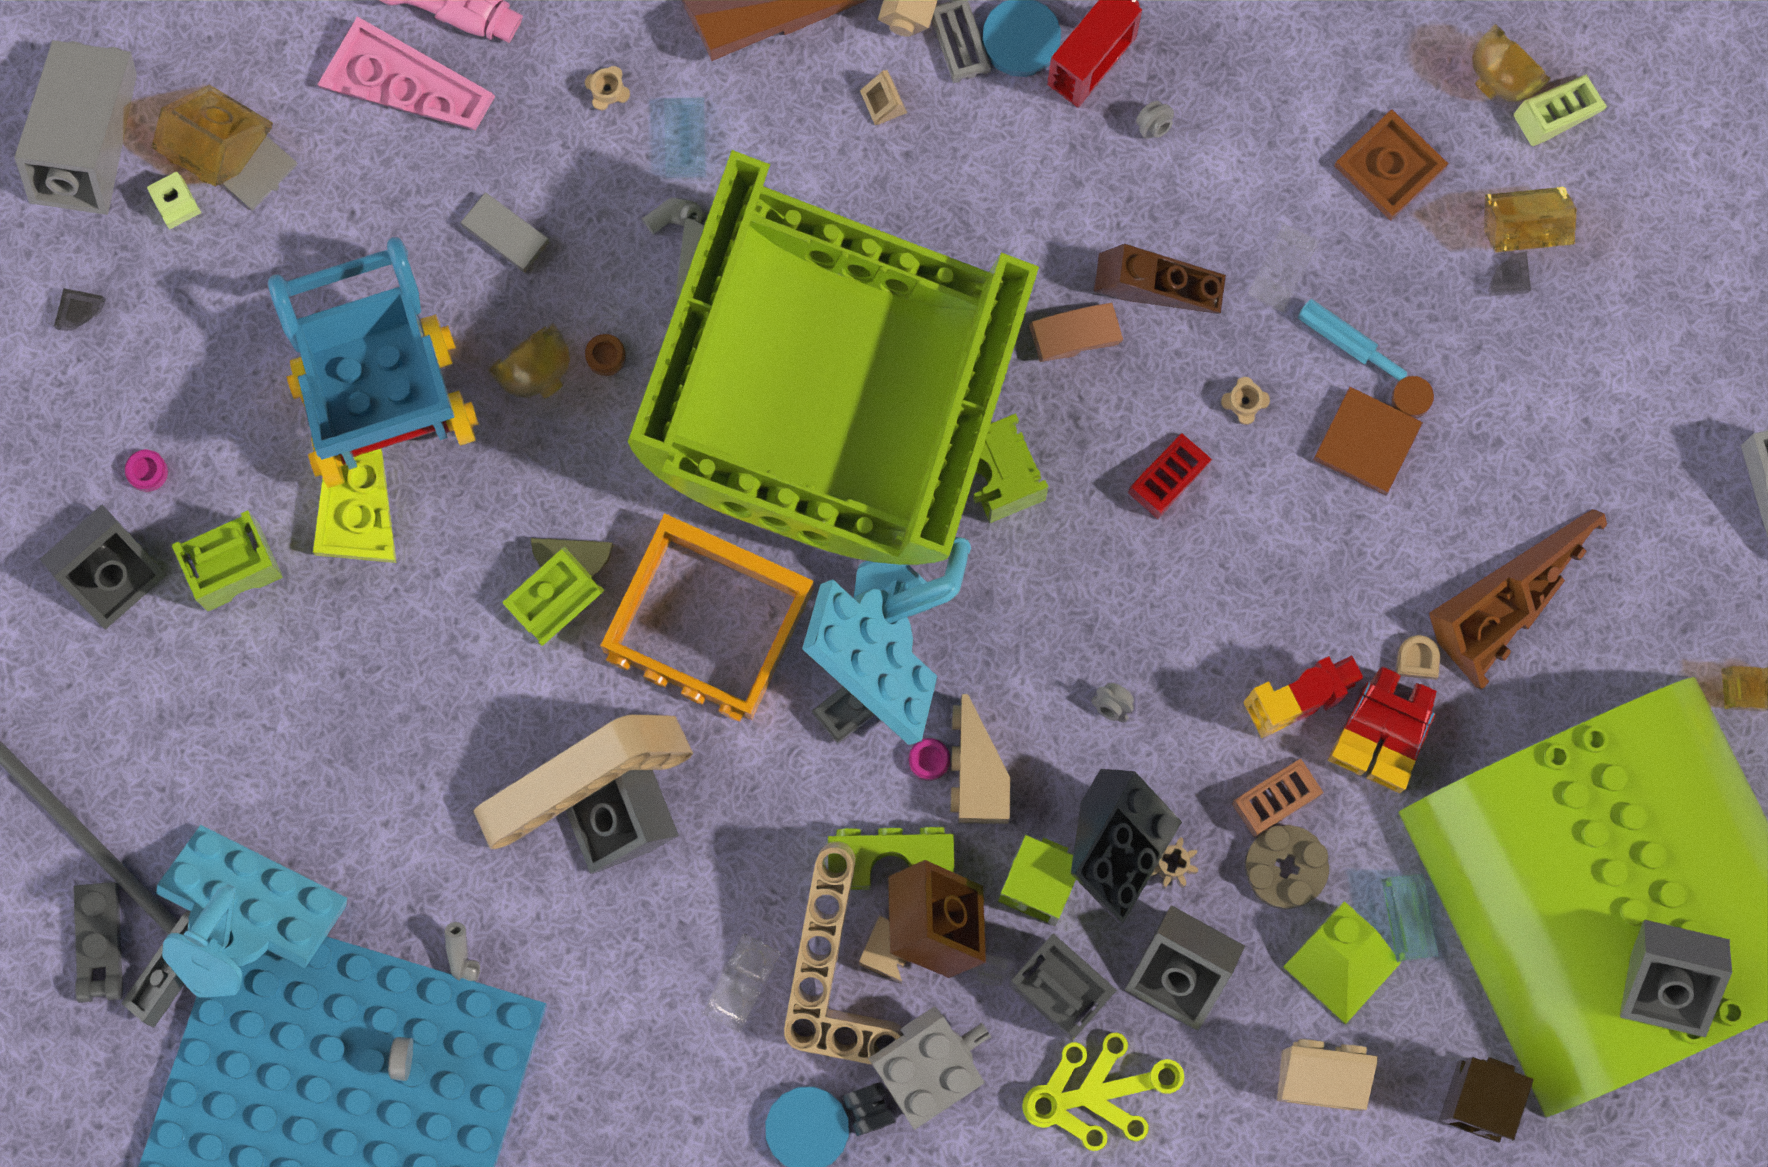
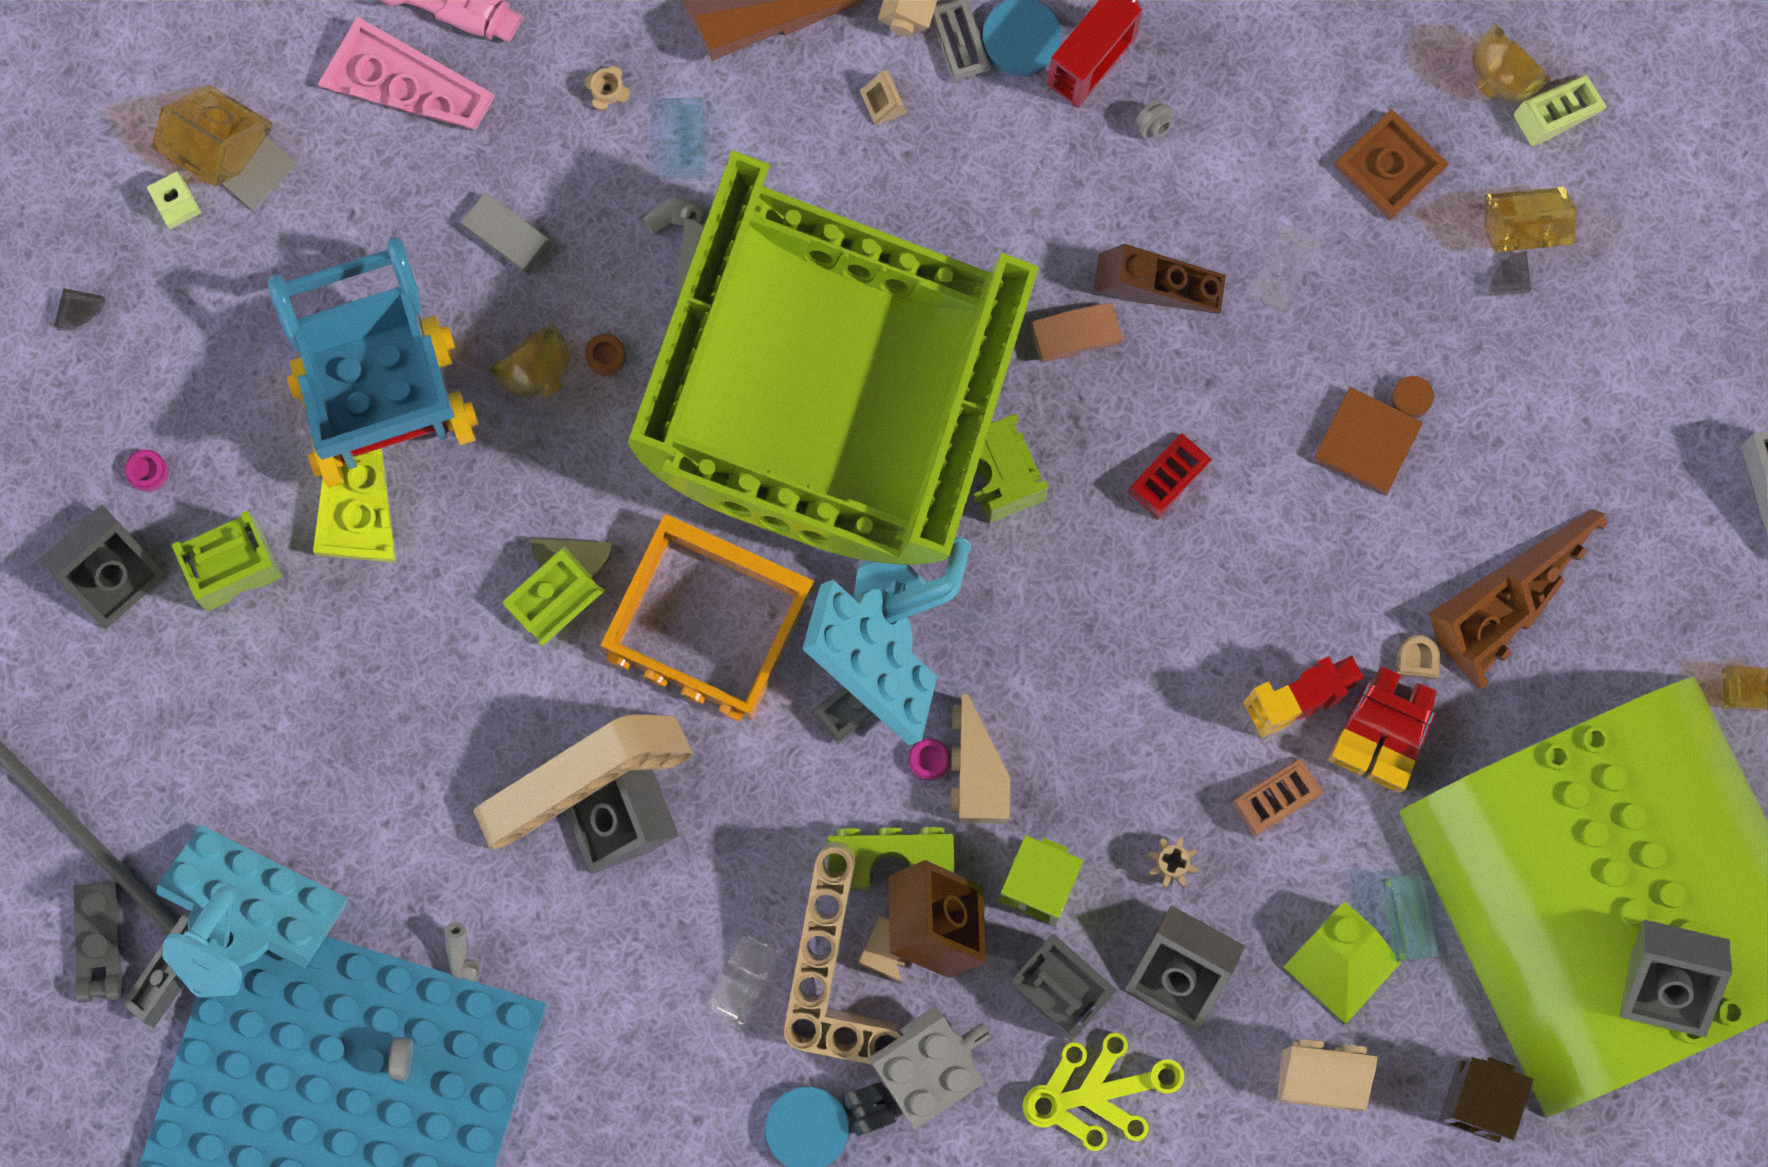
(76, 127): light grey slope -> none
(1113, 702): light grey plate -> none
(1120, 839): black slope -> none
(1248, 389): tan plate -> none
(1309, 857): dark tan plate -> none
(1347, 337): medium azure axle -> none

